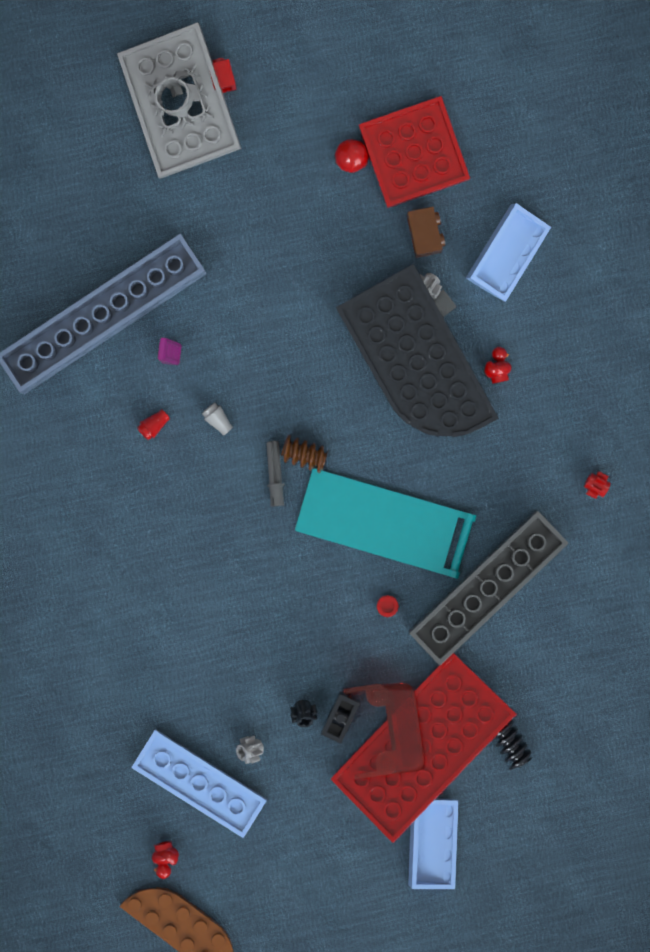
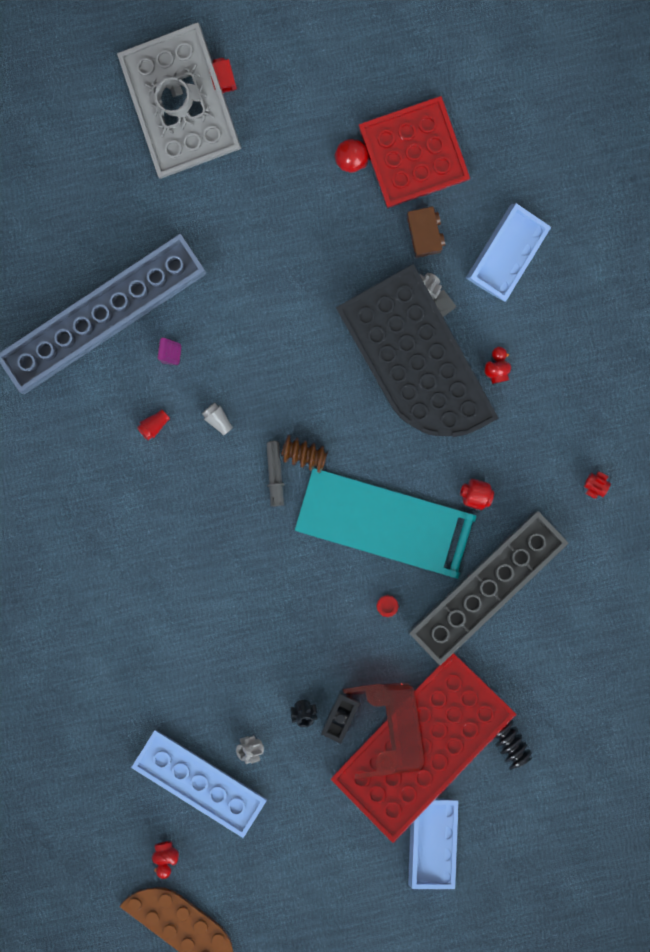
(477, 494): none -> red head

